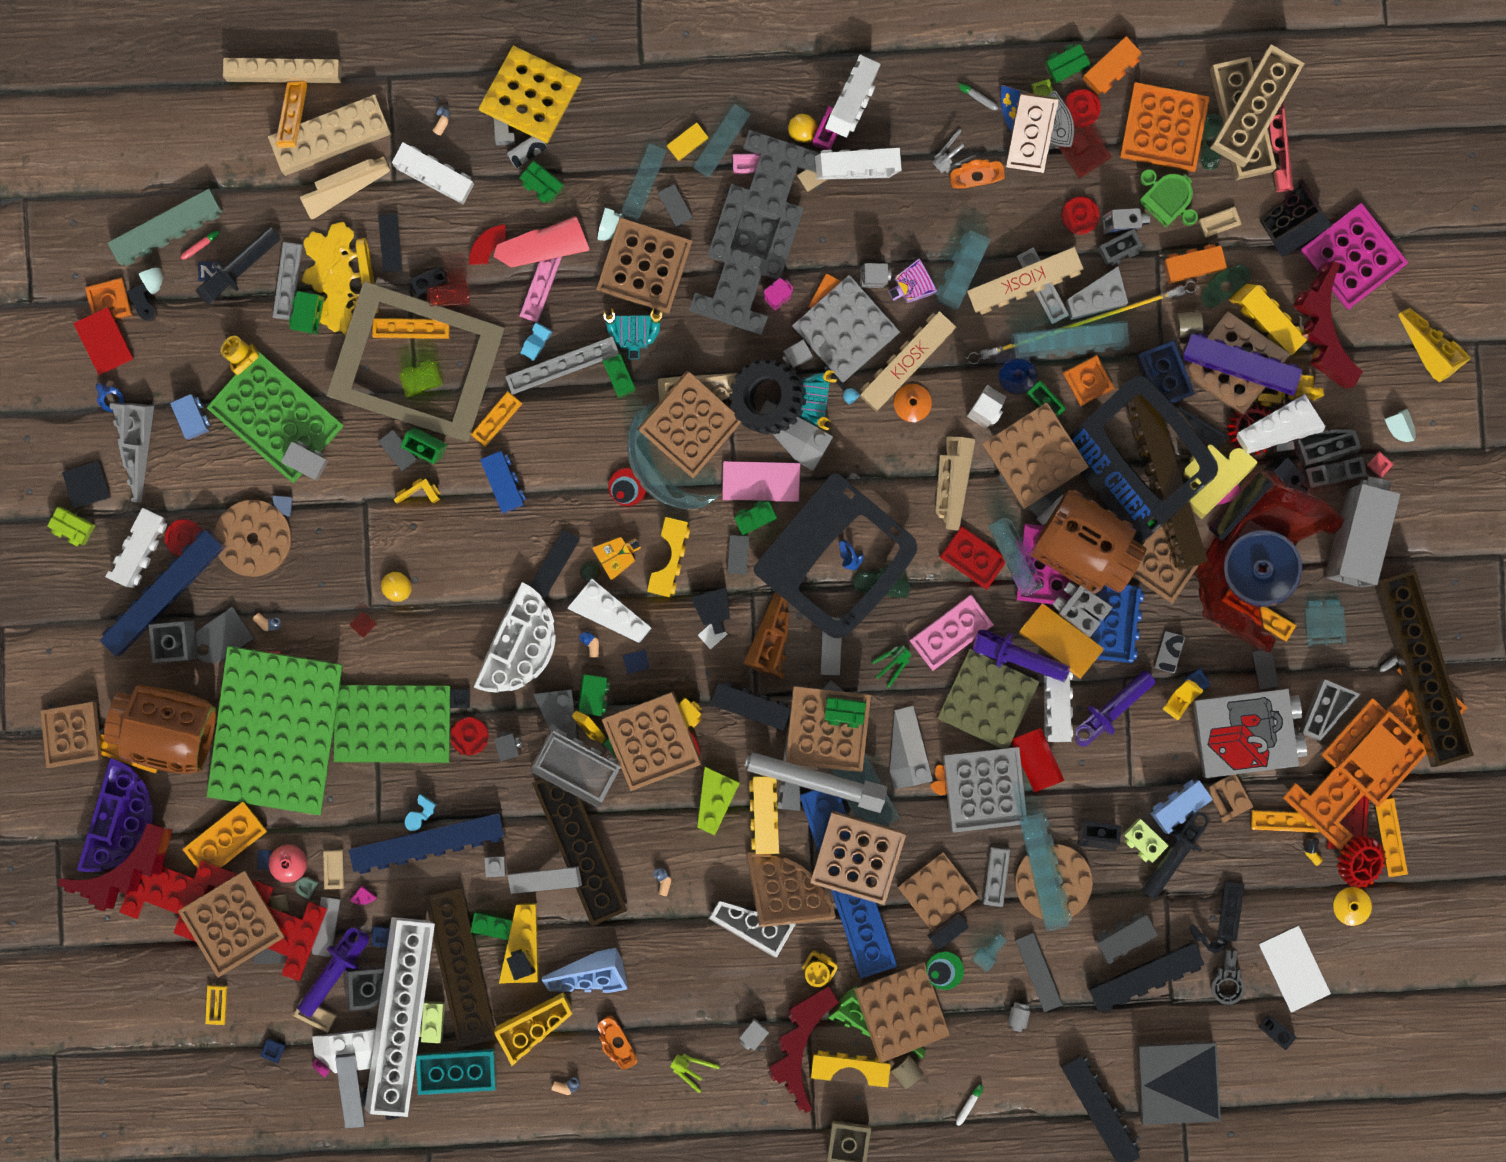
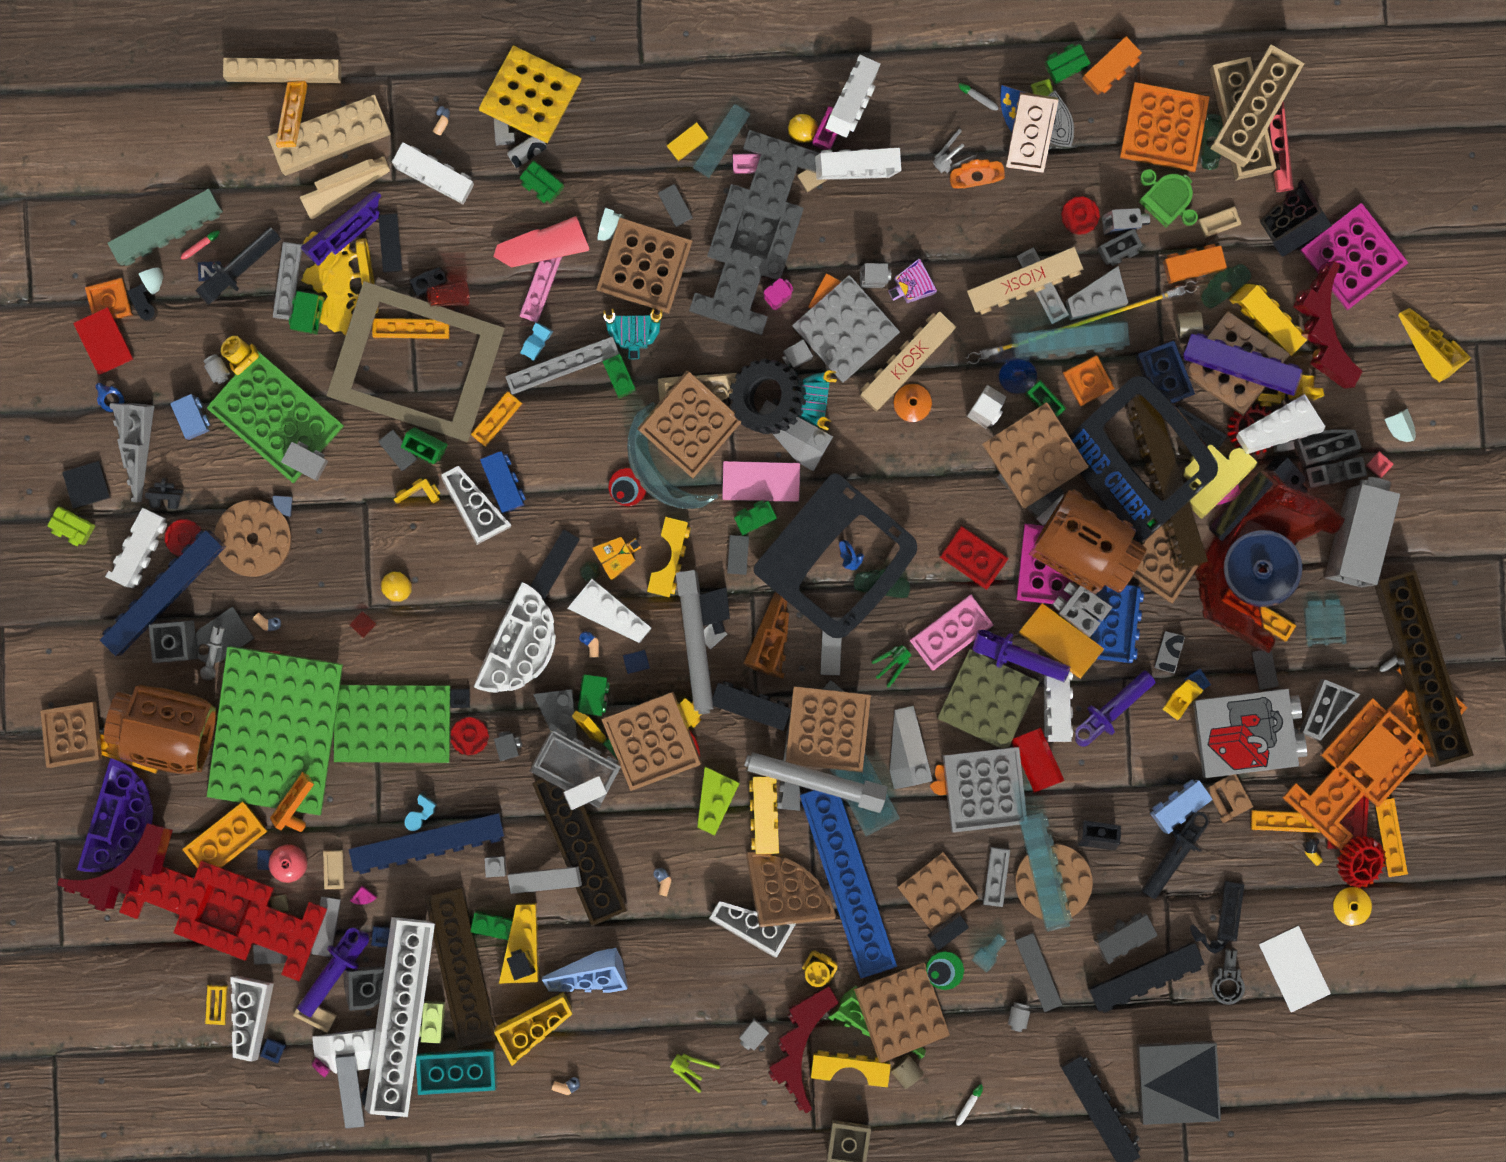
(164, 491): none -> black hips
(208, 672): none -> light grey pin
(216, 369): none -> light grey brick
(231, 923): medium nougat plate -> none
(250, 1009): none -> white wedge
(283, 814): none -> orange piece
(306, 886): sand green tile -> none
(343, 229): none -> dark purple wedge
(420, 378): clear neon green brick -> none
(476, 510): none -> white wedge
(486, 245): red tile -> none
(585, 793): none -> white tile
(625, 1055): orange piece -> none
(643, 182): clear light blue tile -> none
(695, 641): none -> light grey brick
(845, 711): green brick -> none
(850, 394): medium azure hinge -> none
(857, 828): medium nougat piece -> none
(953, 480): tan wedge -> none
(963, 269): clear light blue brick -> none
(1015, 556): clear light blue brick -> none
(1083, 107): red tile -> none
(1085, 153): clear red plate -> none
(1144, 840): yellowish green brick -> none
(1277, 1032): black leg -> none

